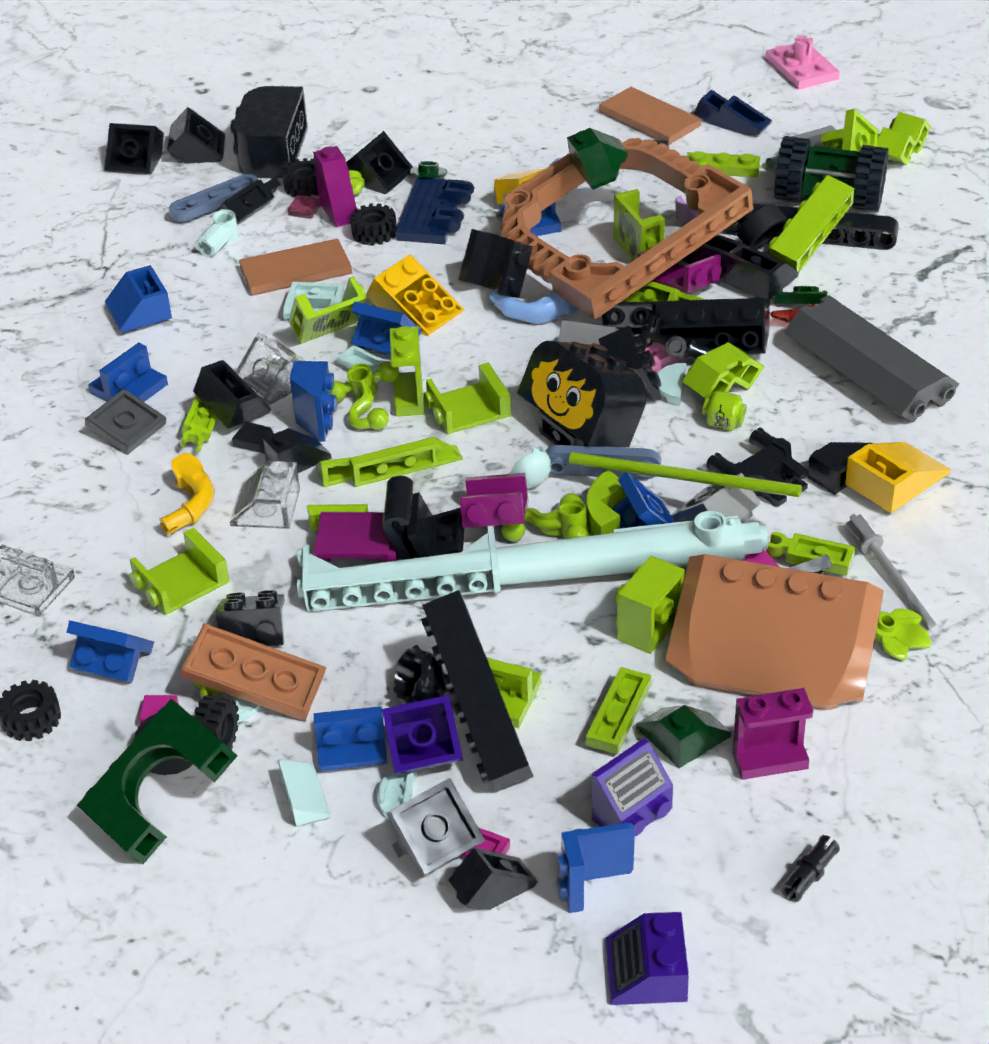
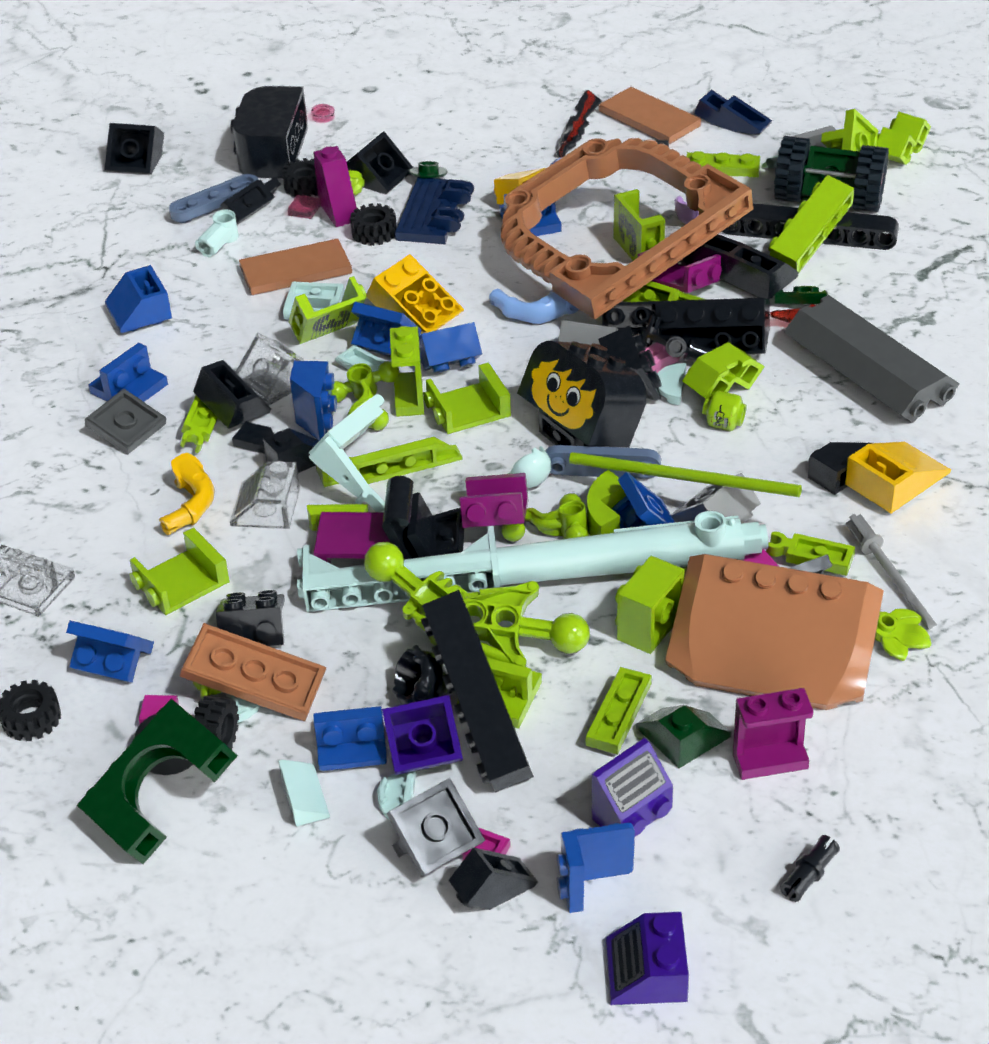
(195, 139): black slope -> none
(323, 113): none -> clear pink tile
(331, 458): none -> light aqua hinge
(449, 346): none -> blue slope
(492, 605): none -> lime piece
(495, 263): black panel -> none
(577, 123): none -> black sword
(596, 156): dark green slope -> none
(762, 226): black tyre -> none
(771, 463): black connector -> none
(802, 63): bright pink plate -> none

